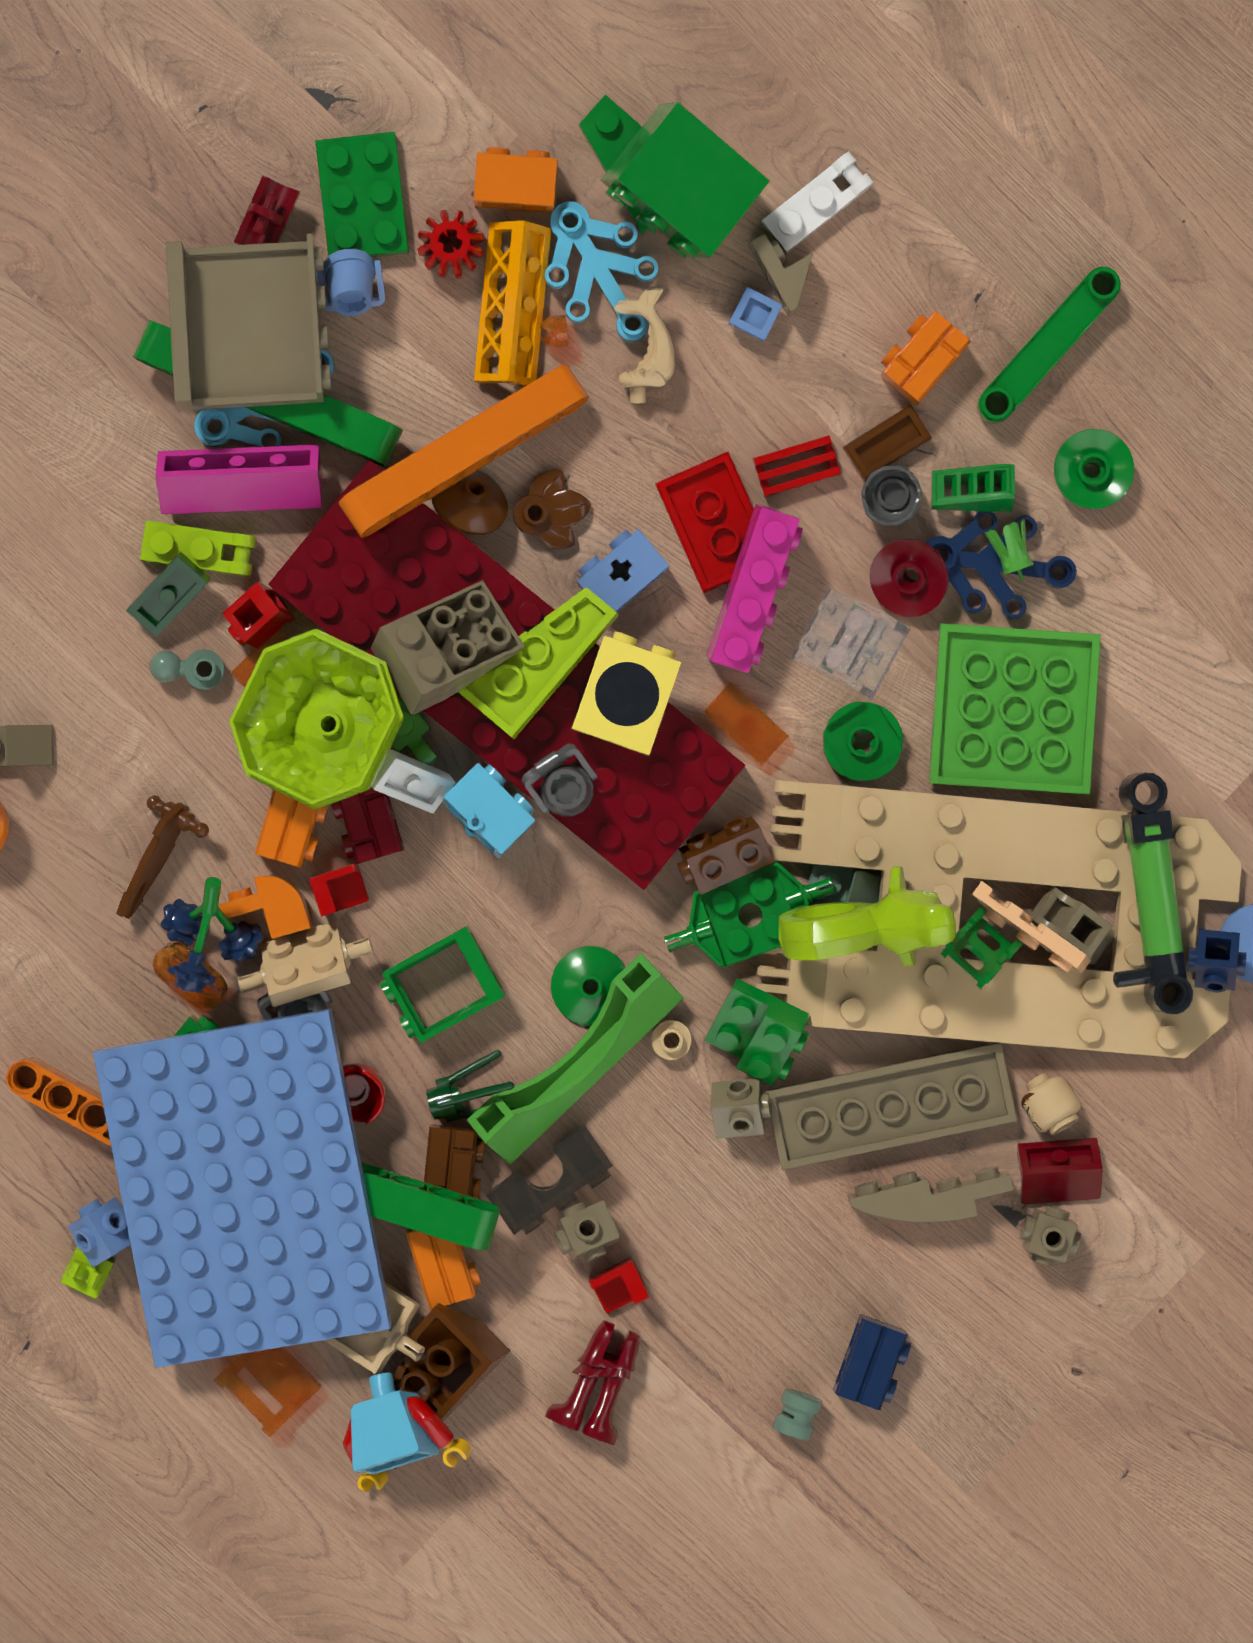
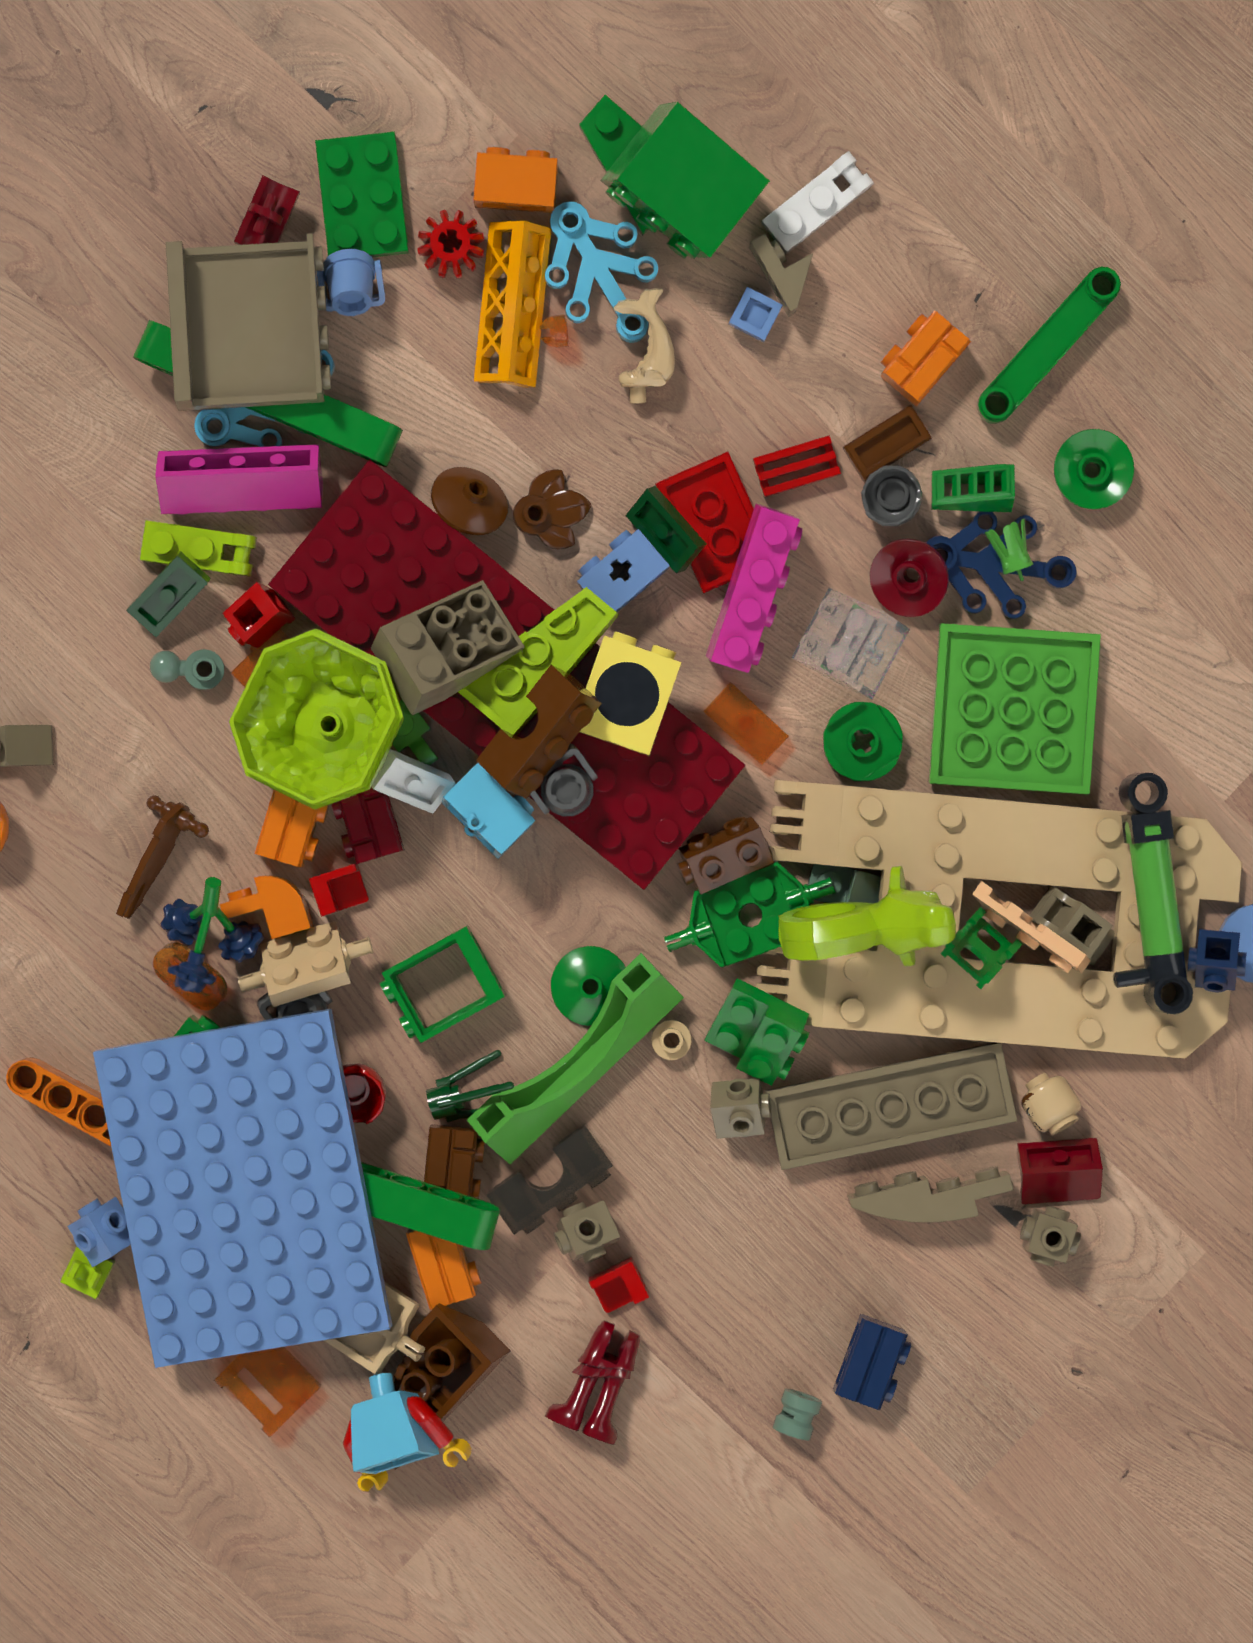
(463, 450): orange beam -> none
(563, 711): none -> reddish brown arch
(666, 529): none -> dark green plate

